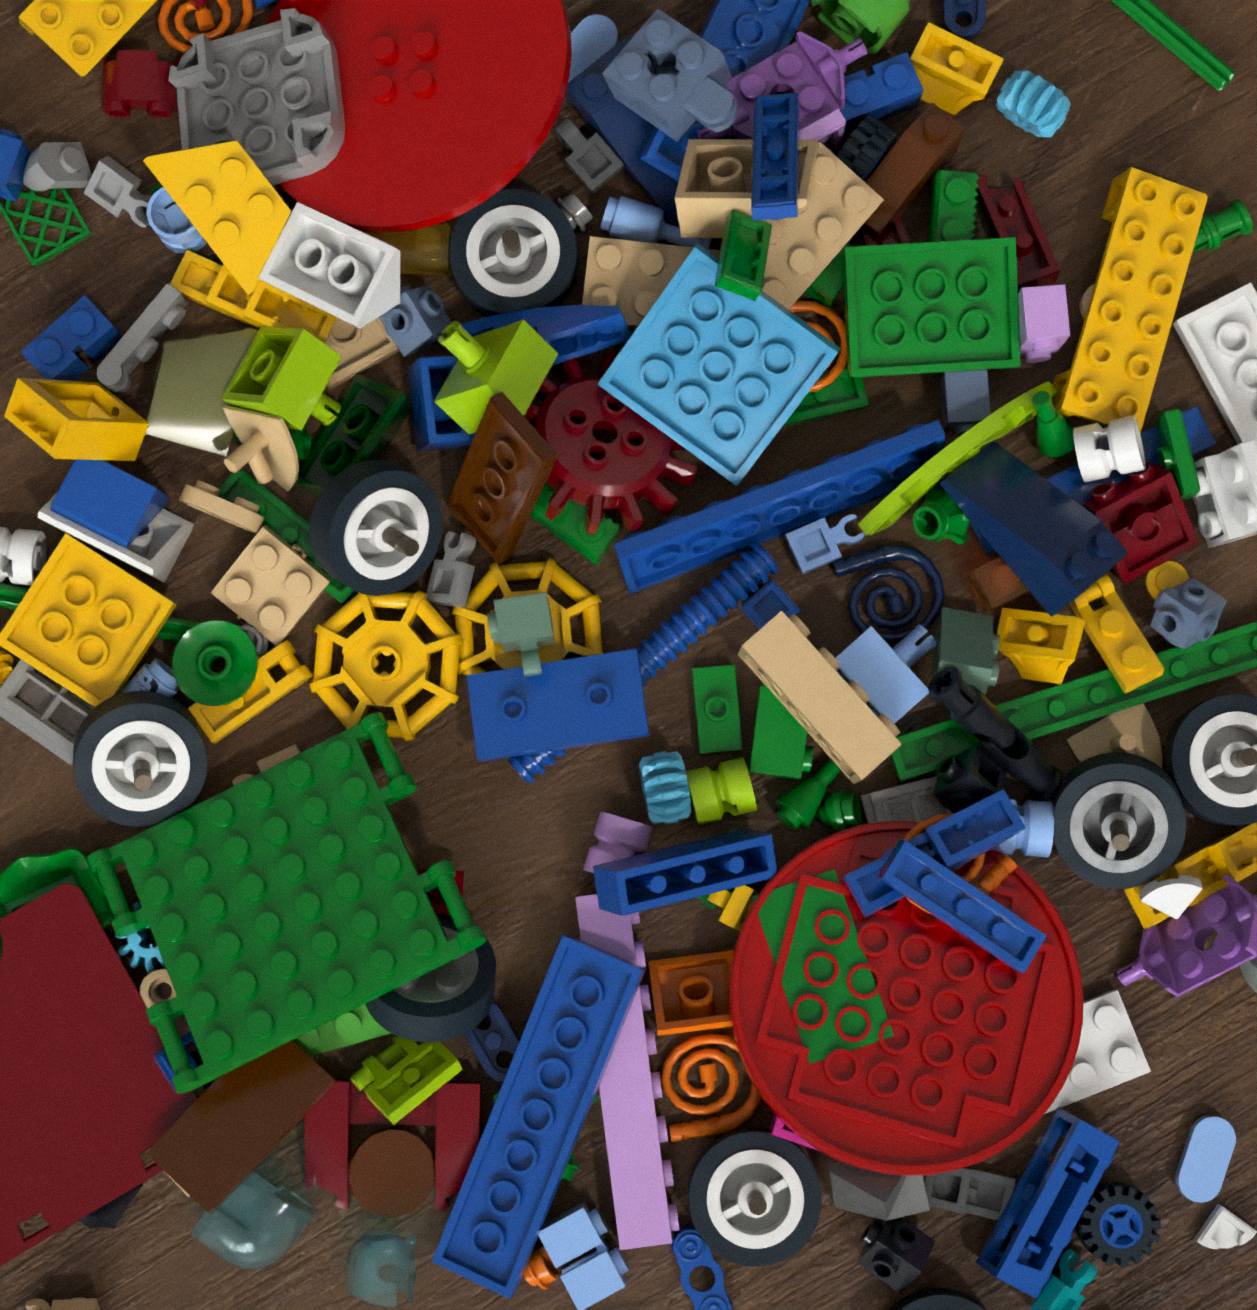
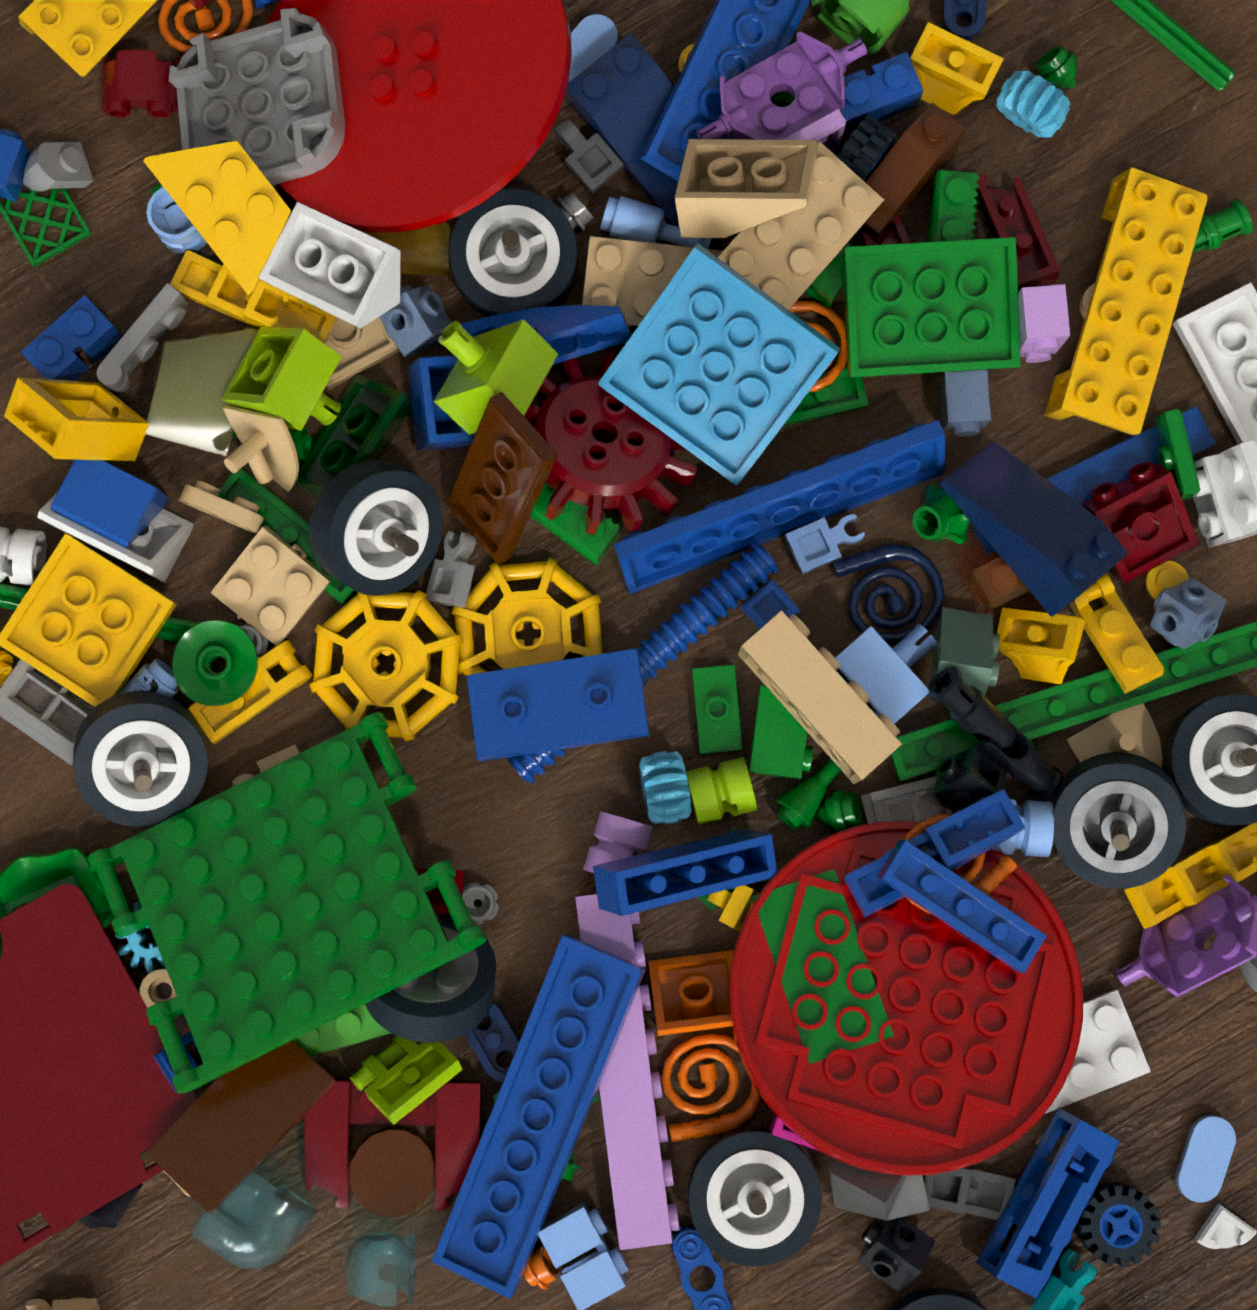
(117, 191): light grey plate -> none
(488, 897): none -> light grey plate
(523, 625): sand green brick -> none
(673, 78): sand blue brick -> none
(743, 255): green plate -> none
(775, 157): blue plate -> none
(952, 457): lime tile -> none
(1053, 431): green cone -> none
(1058, 67): none -> green plate
(1120, 437): white wheel -> none
(1171, 895): white tile -> none

